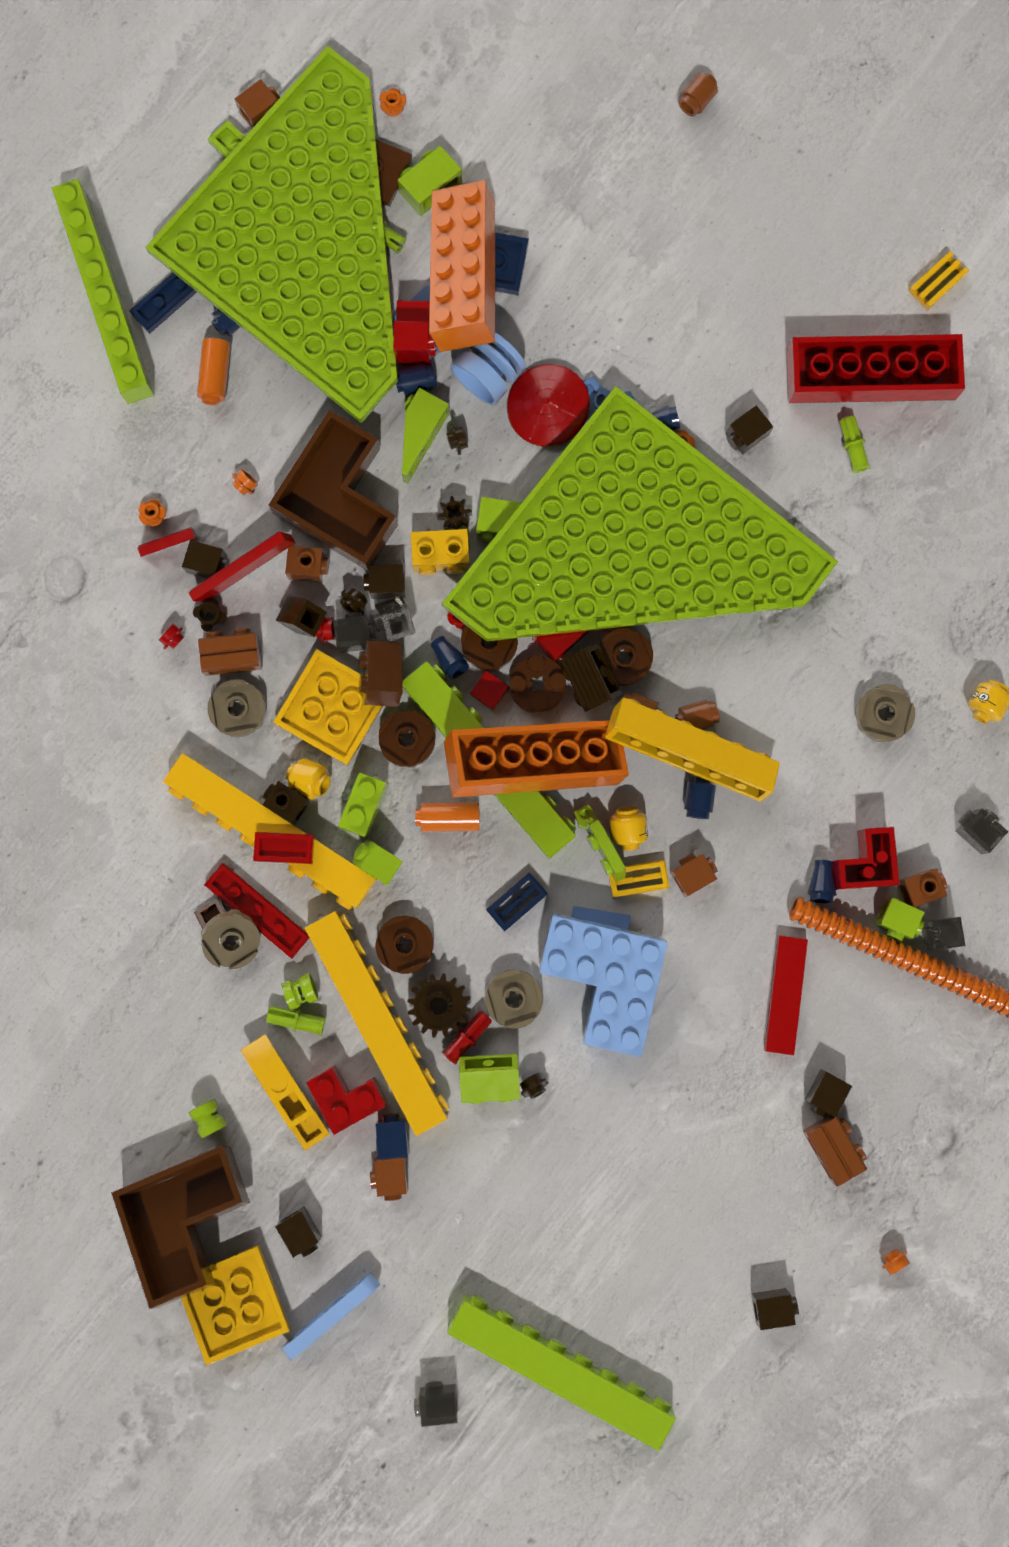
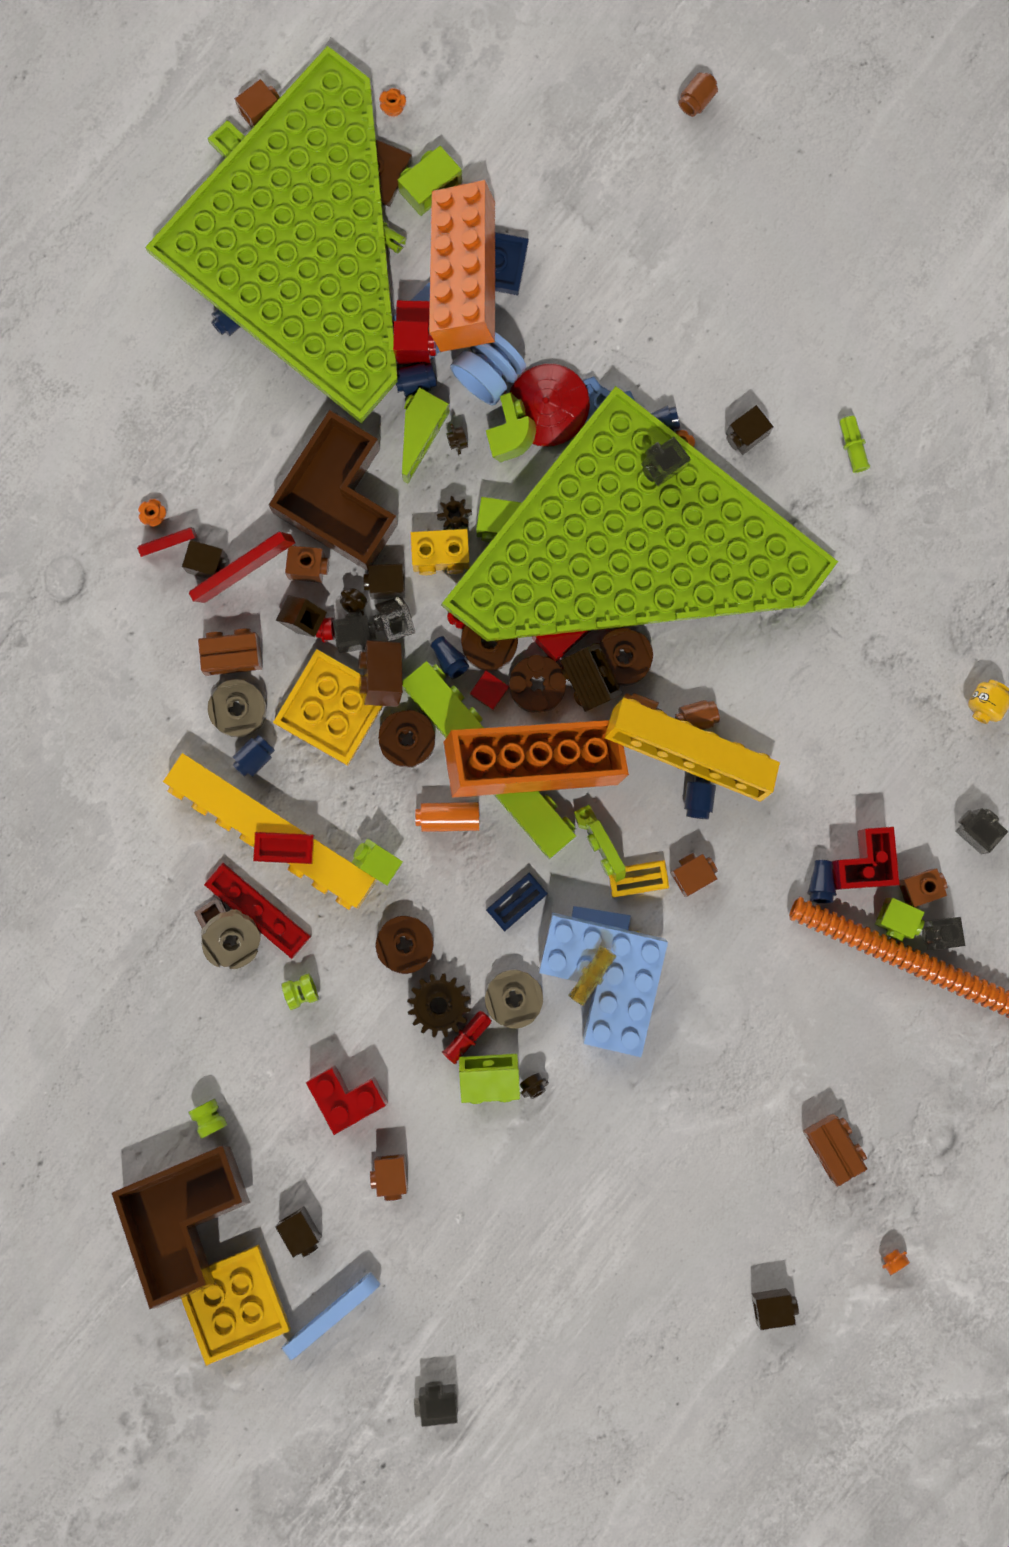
(102, 292): lime brick -> none
(162, 302): dark blue tile -> none
(171, 637): red plate -> none
(203, 609): dark brown plate -> none
(213, 371): orange brick -> none
(244, 482): orange plate -> none
(253, 756): none -> dark blue brick
(284, 1092): yellow slope -> none
(292, 809): dark brown brick -> none
(296, 1020): lime axle -> none
(308, 778): yellow head -> none
(363, 805): lime brick -> none
(377, 1022): yellow brick -> none
(392, 1137): dark blue brick -> none
(514, 436): none -> lime brick
(562, 1372): lime brick -> none
(592, 975): none -> clear yellow pin
(628, 828): yellow head -> none
(664, 461): none -> clear smoke brick
(785, 995): red tile -> none
(827, 1094): dark brown brick -> none
(875, 368): red brick -> none
(899, 705): dark tan plate -> none
(954, 265): yellow tile -> none

